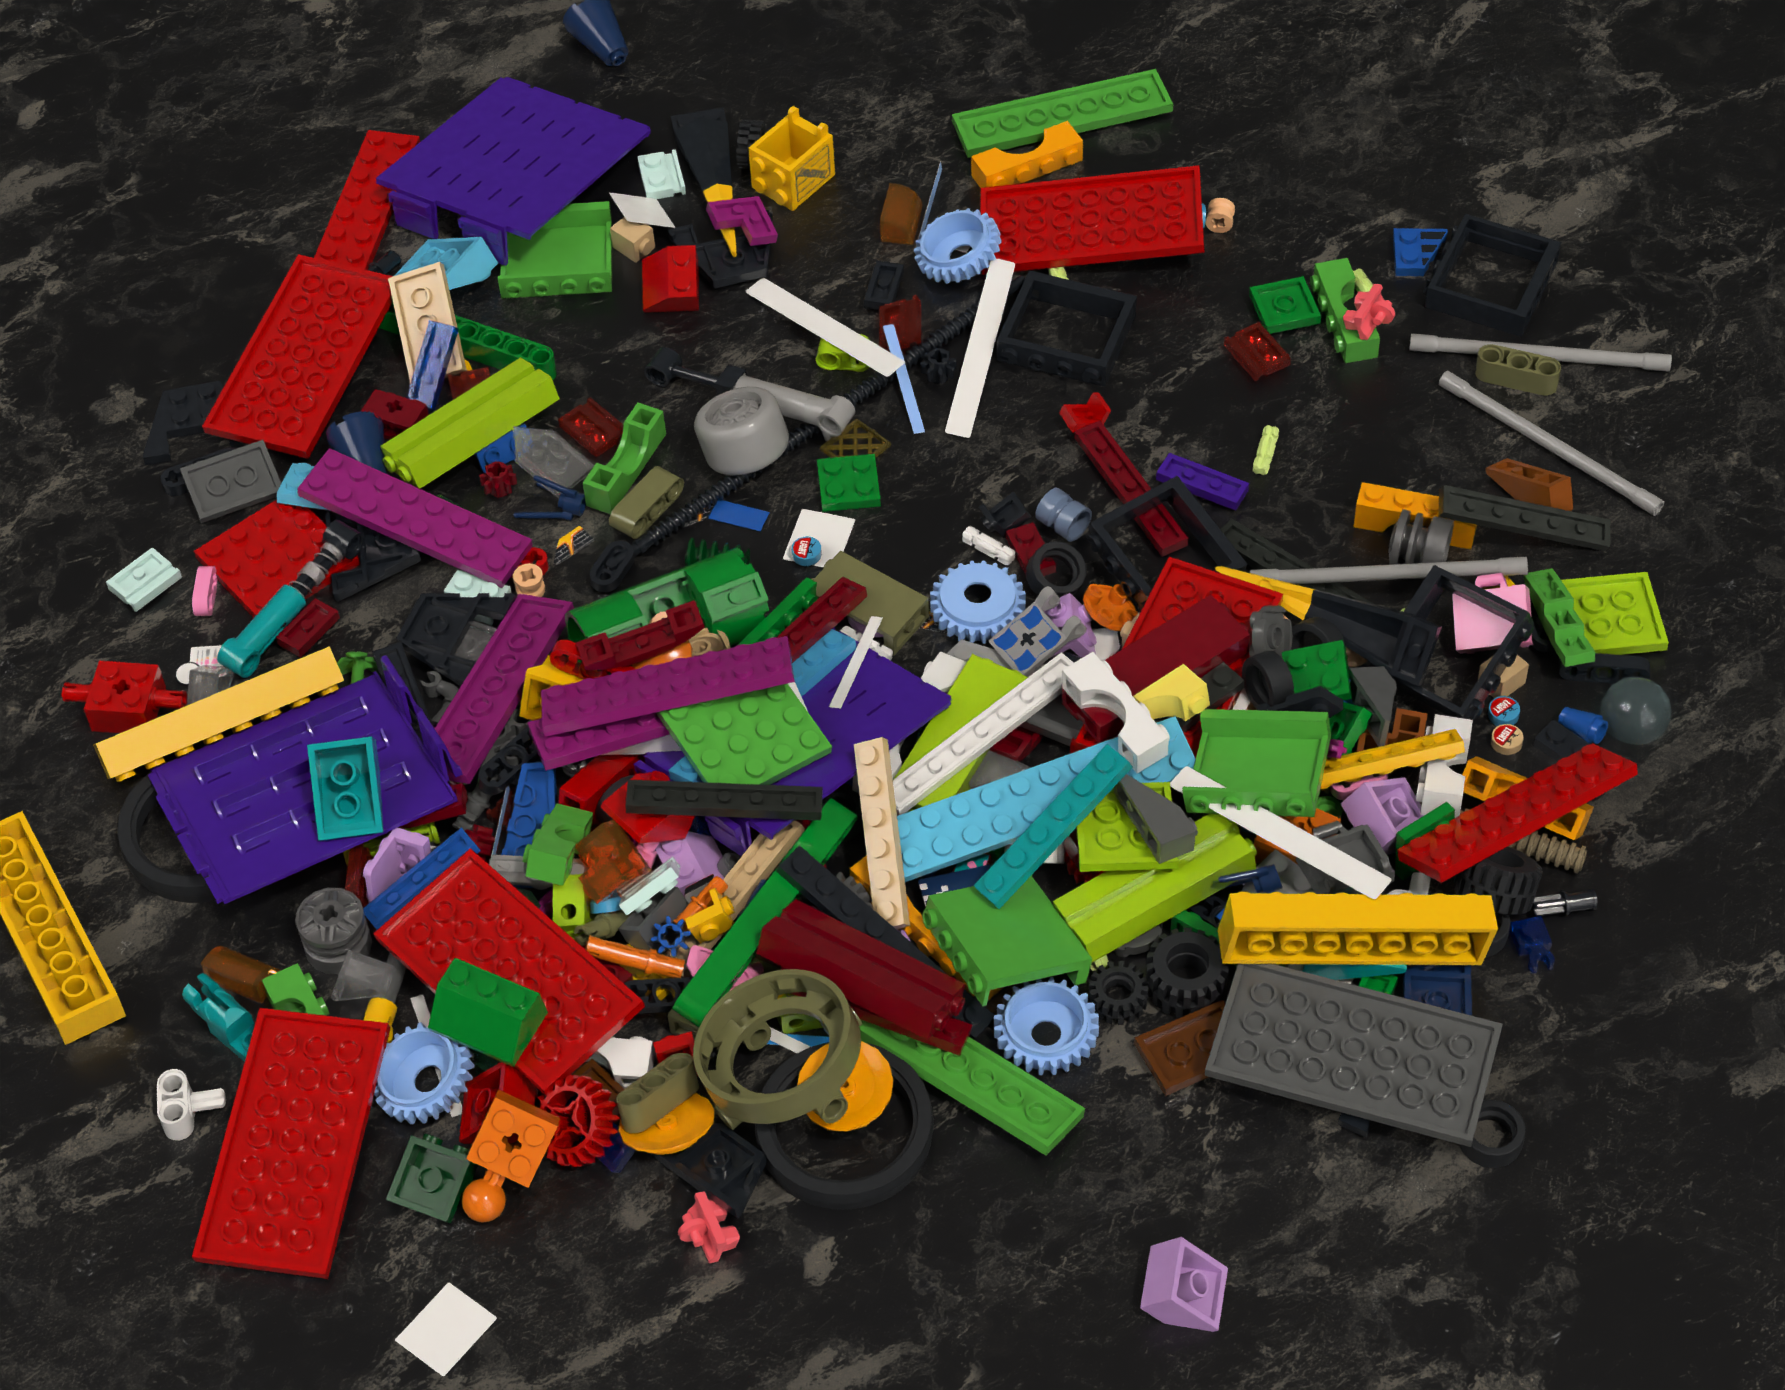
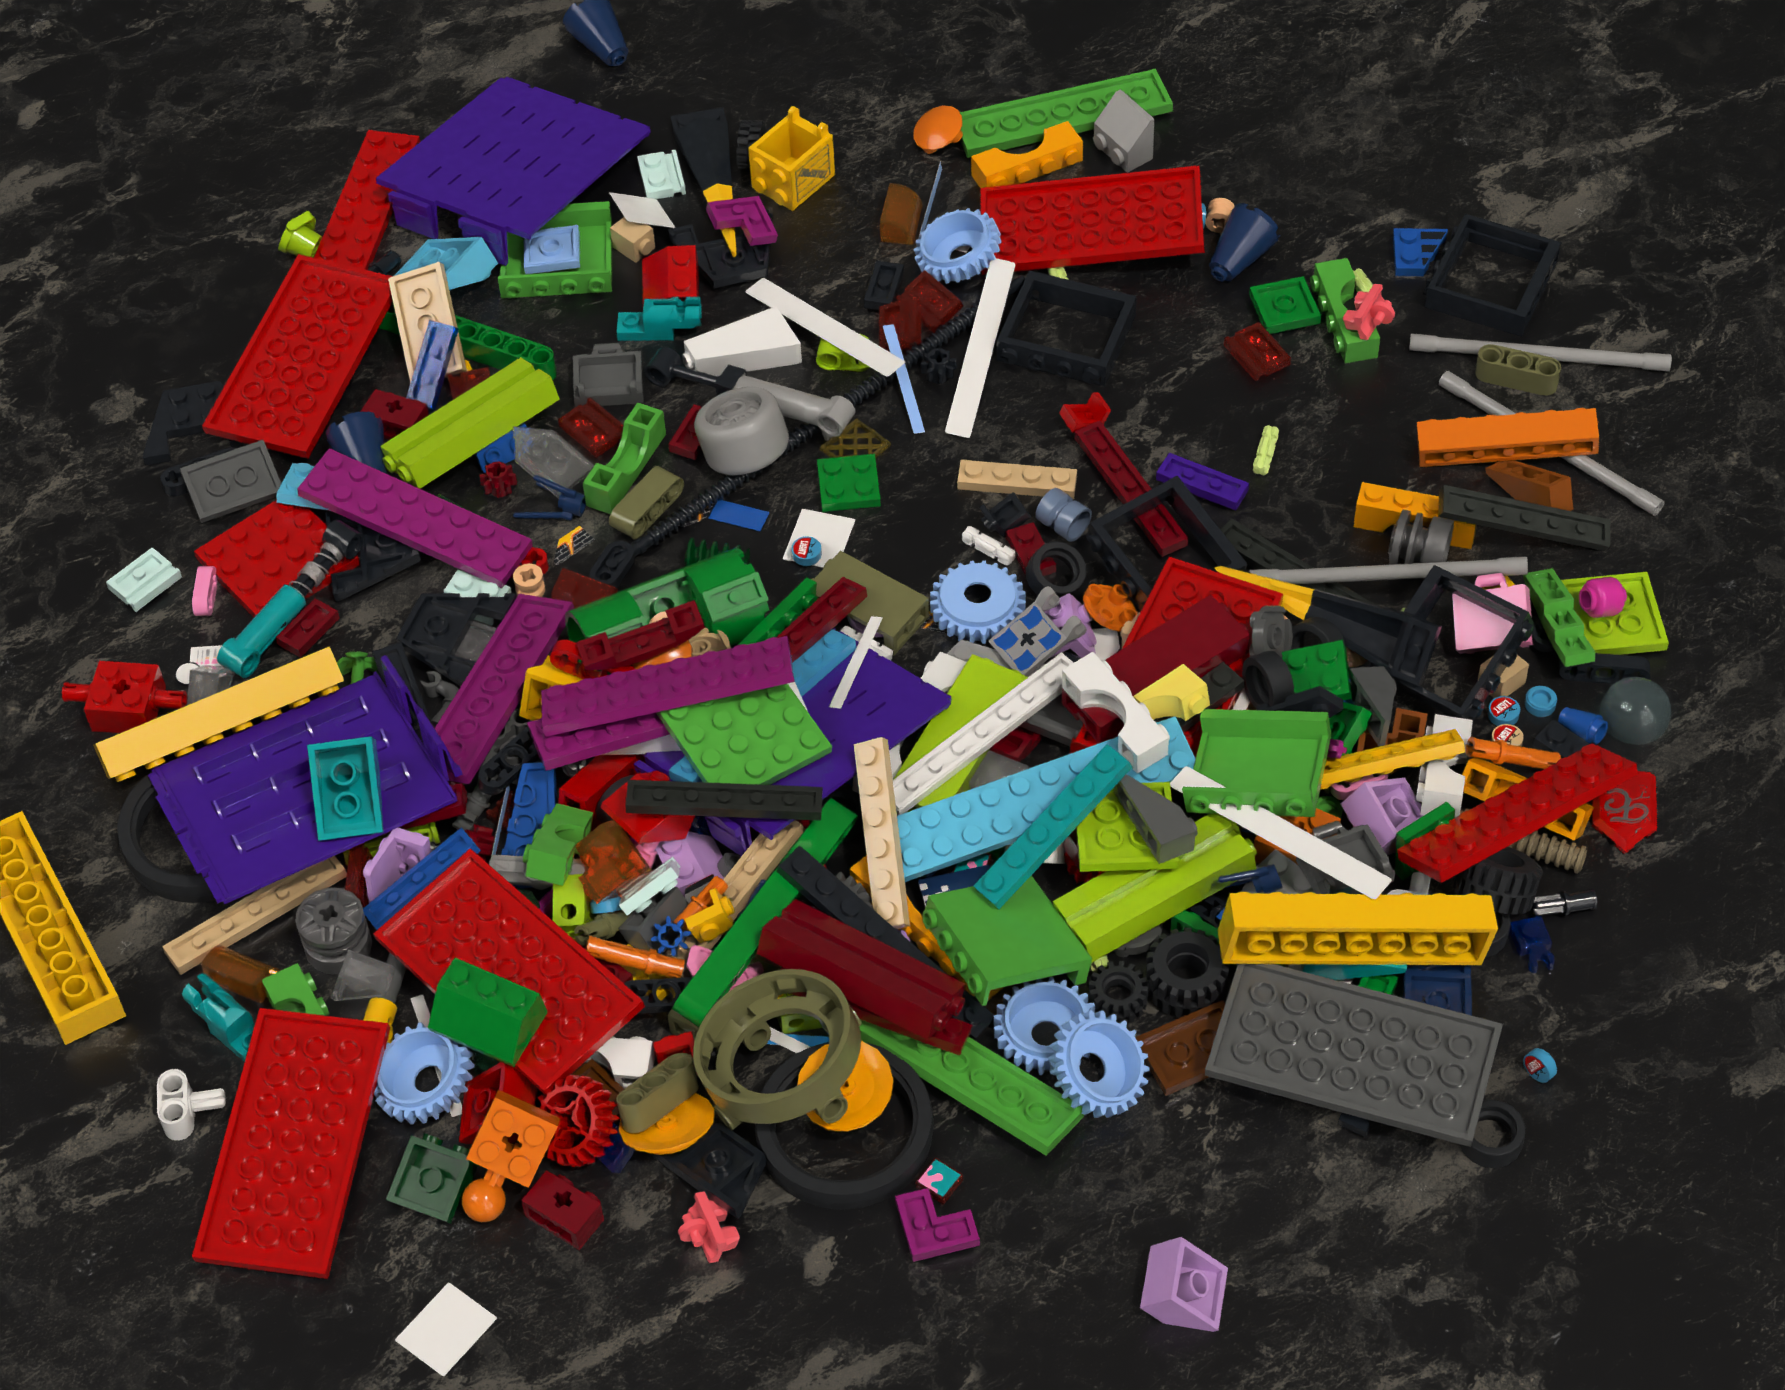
(251, 913): none -> tan plate
(300, 236): none -> lime piece
(552, 250): none -> light blue tile
(563, 1209): none -> dark red brick
(580, 588): none -> clear red plate
(608, 376): none -> dark grey piece
(659, 319): none -> teal plate
(685, 439): none -> dark red plate
(749, 343): none -> white slope
(934, 1235): none -> magenta plate
(937, 301): none -> clear red plate
(938, 128): none -> orange dish
(940, 1180): none -> tile
(1015, 478): none -> tan plate
(1121, 1061): none -> light blue gear
(1125, 132): none -> light grey slope
(1242, 242): none -> dark blue cone
(1501, 752): none -> orange pin
(1507, 437): none -> orange brick
(1540, 701): none -> dark azure tile
(1540, 1065): none -> dark azure tile
(1602, 597): none -> dark pink head
(1627, 811): none -> red tile

